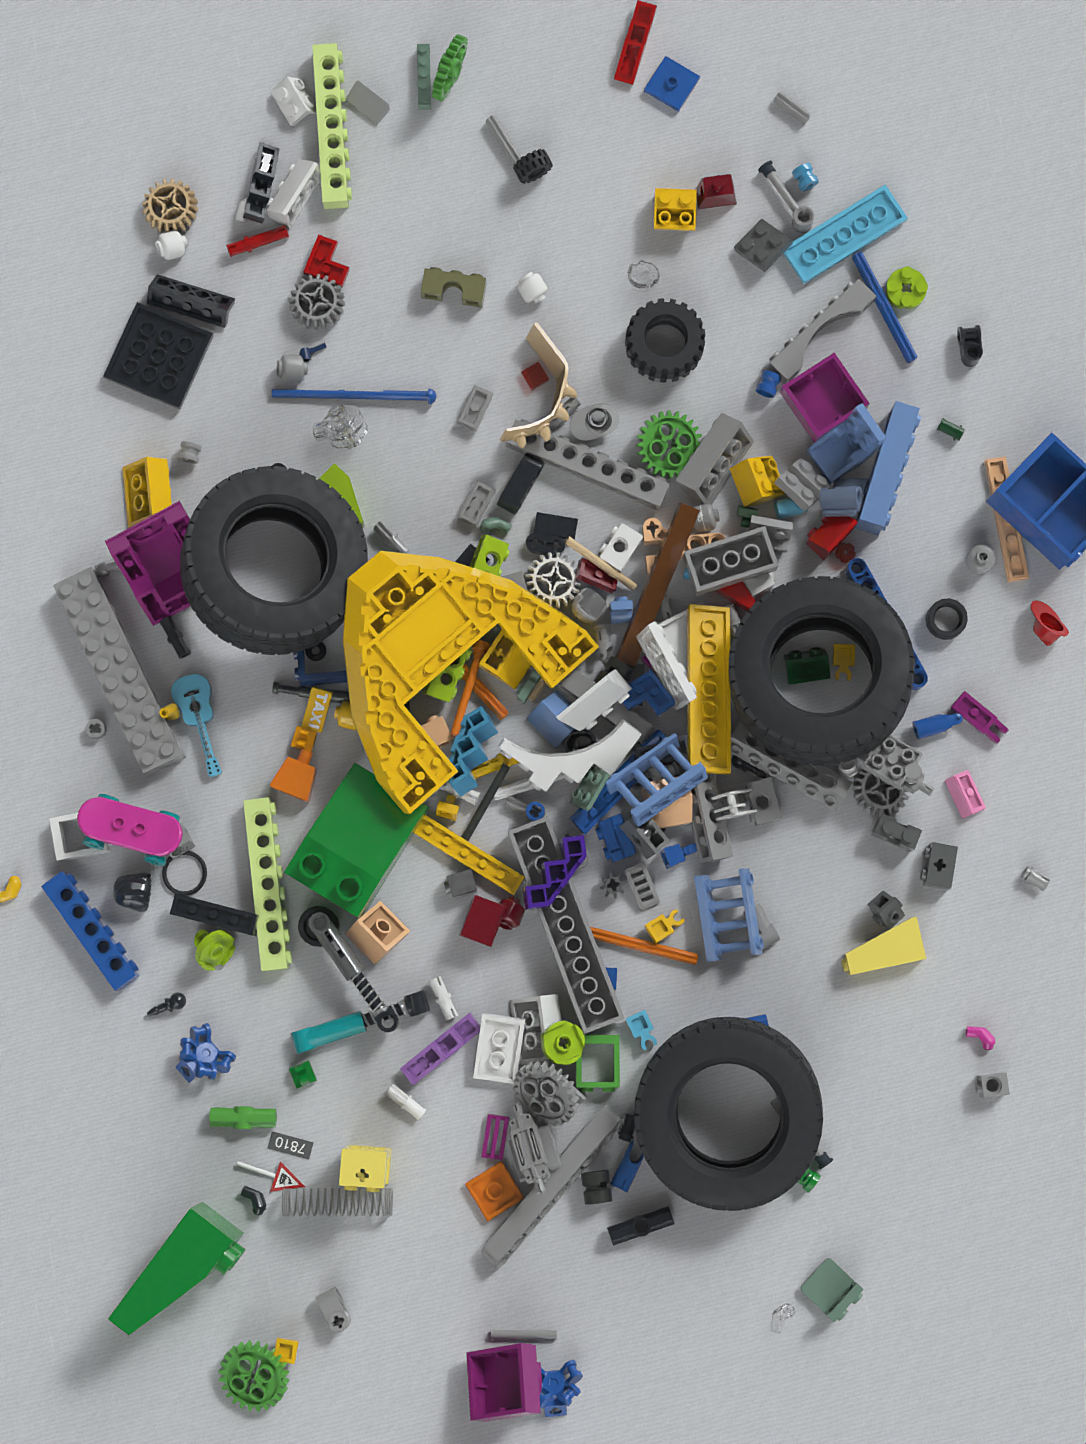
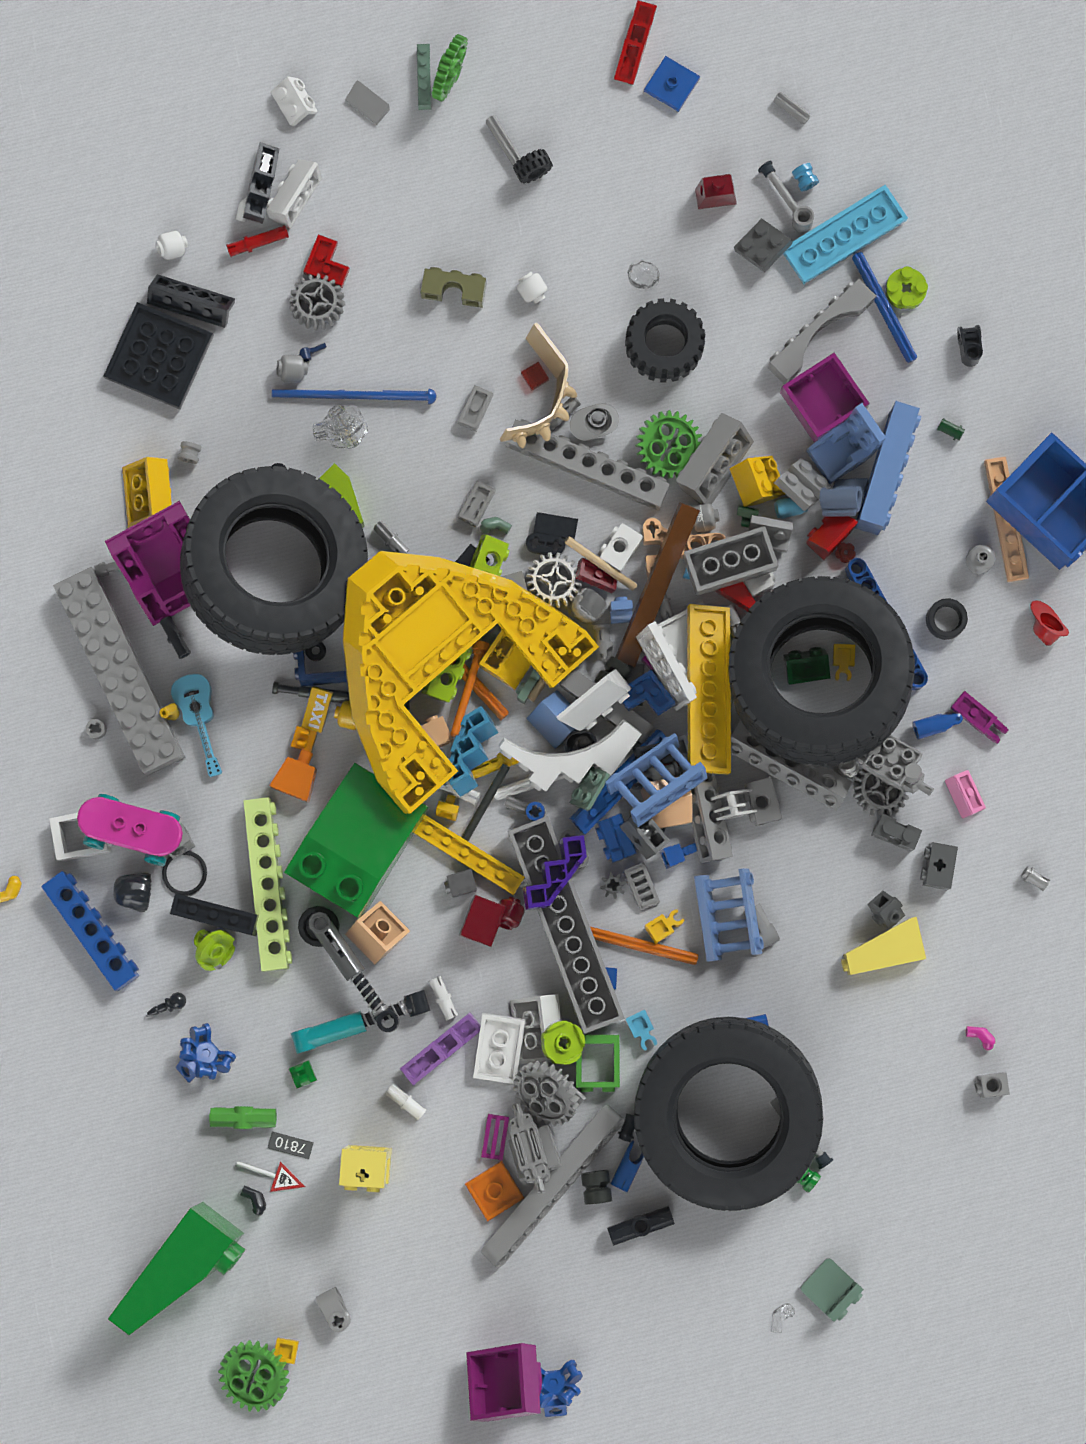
(174, 191): tan gear -> none
(287, 1204): light grey piece -> none
(322, 56): yellowish green brick -> none
(520, 484): black beam -> none
(524, 1334): light grey bar -> none
(674, 209): yellow slope -> none
(740, 763): black bar -> none
(768, 384): blue wheel -> none

